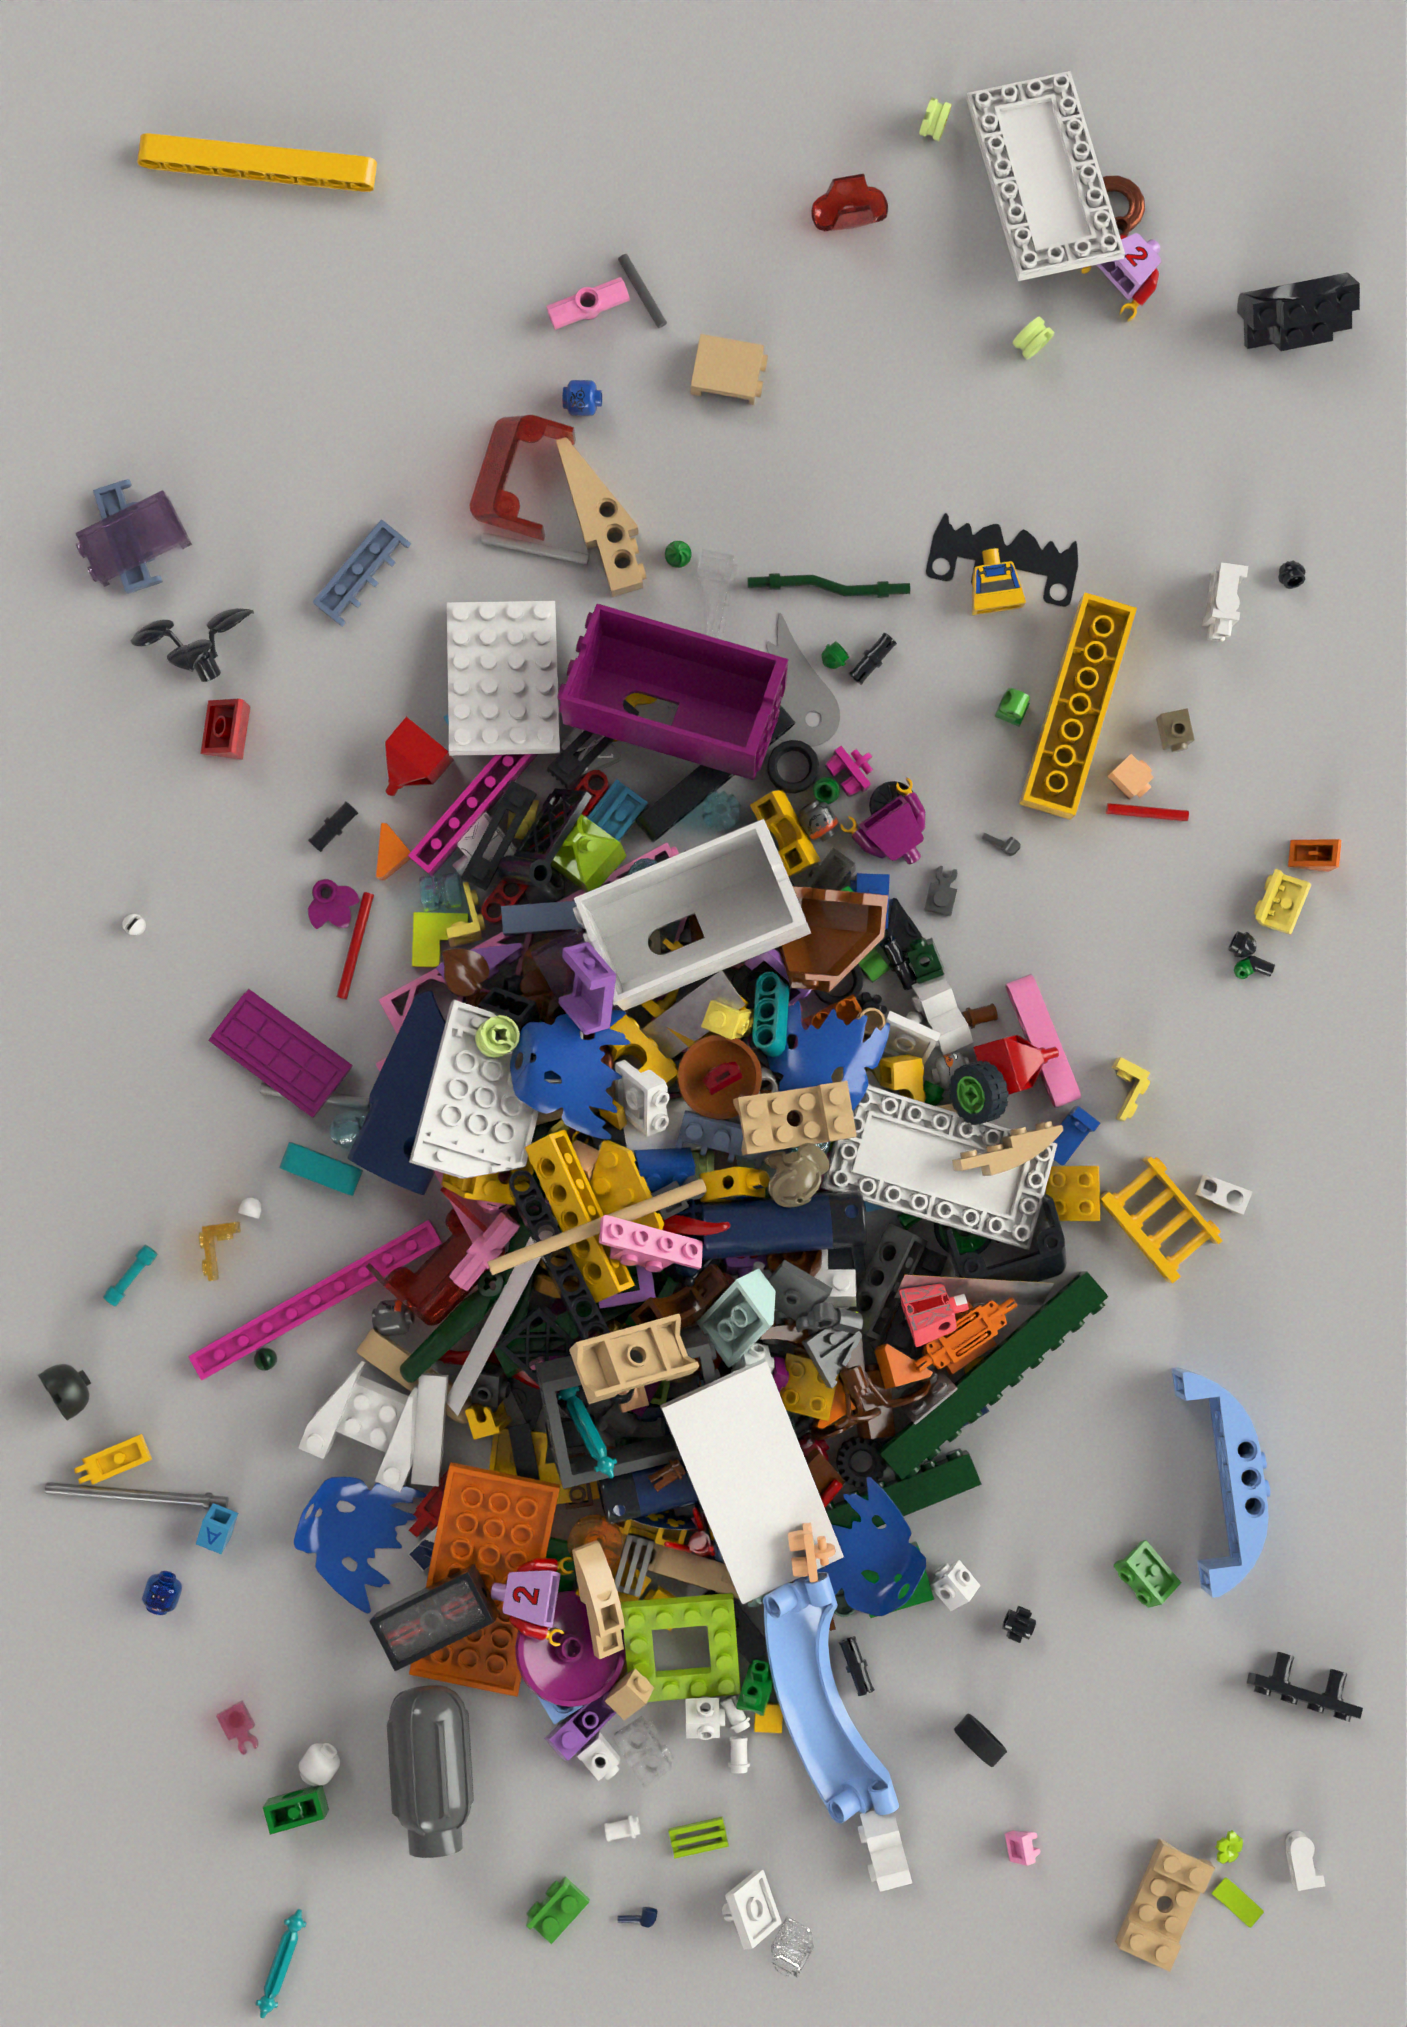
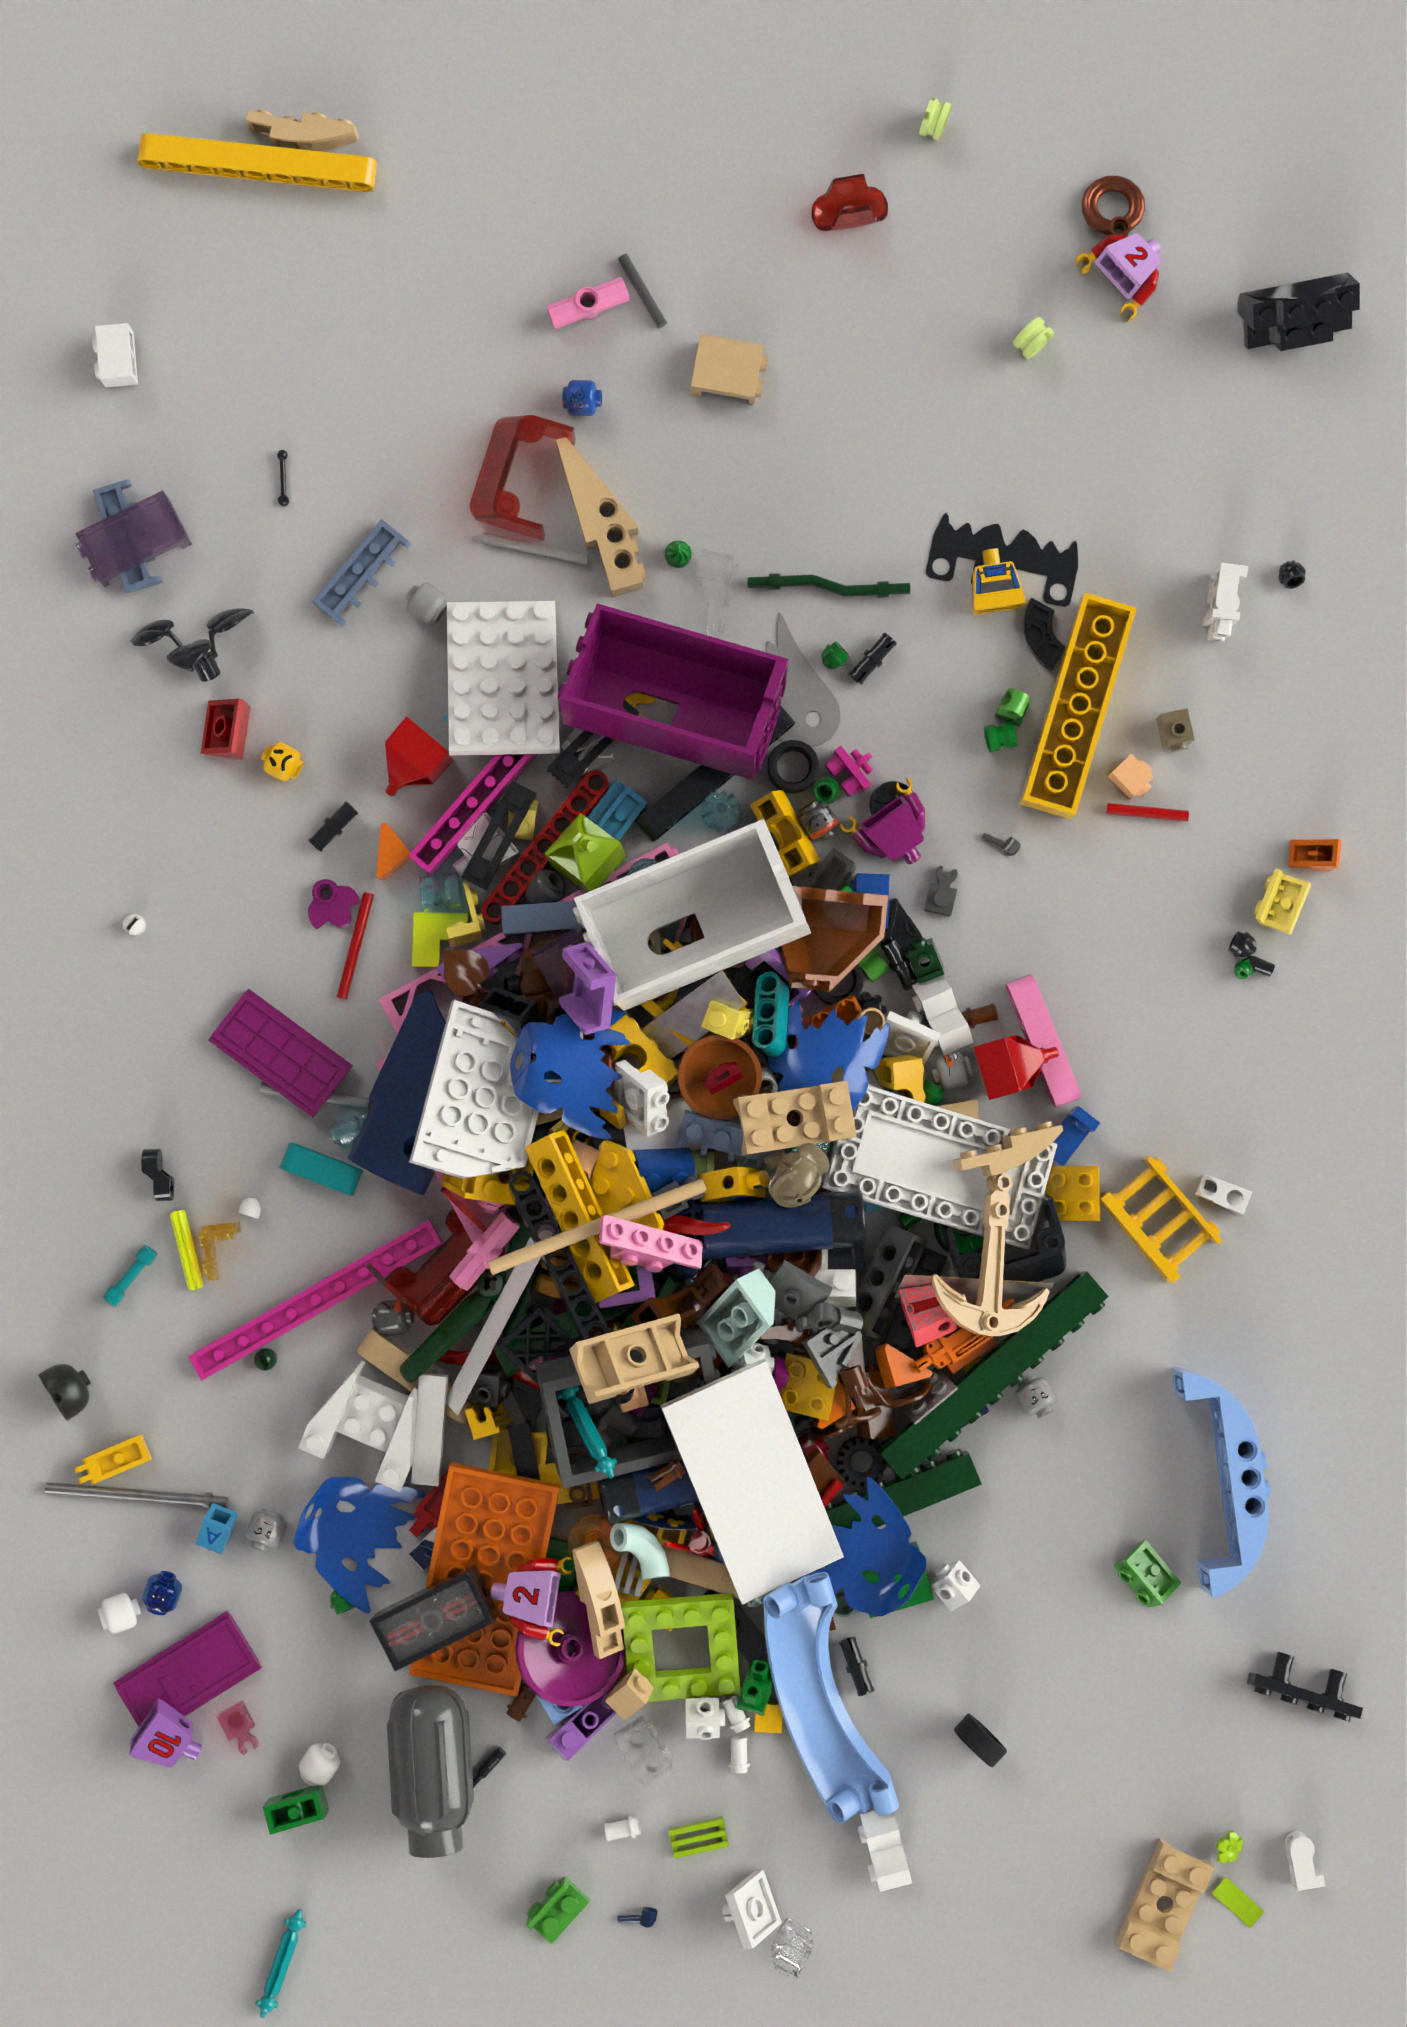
(115, 355): none -> white brick
(119, 1613): none -> white head
(153, 1167): none -> black piece
(164, 1737): none -> medium lavender torso
(186, 1250): none -> neon yellow axle
(190, 1670): none -> magenta piece
(266, 1530): none -> light grey head
(282, 761): none -> yellow head
(283, 500): none -> black hinge
(312, 133): none -> tan slope
(339, 1603): none -> green plate
(426, 603): none -> light grey head
(486, 1036): yellowish green wheel -> none
(489, 1765): none -> black piece
(520, 1704): none -> reddish brown pin
(531, 865): black piece -> none
(599, 1747): white brick -> none
(644, 1546): none -> light aqua cylinder
(807, 1565): light nougat hips -> none
(978, 1092): black wheel -> none
(989, 1297): none -> tan piece
(1002, 736): none -> green wheel
(1019, 1624): black gear -> none
(1021, 1848): bright pink tile -> none
(1036, 1396): none -> light grey head
(1040, 634): none -> black tile
(1045, 176): white tile -> none
(1127, 1072): light yellow bracket -> none

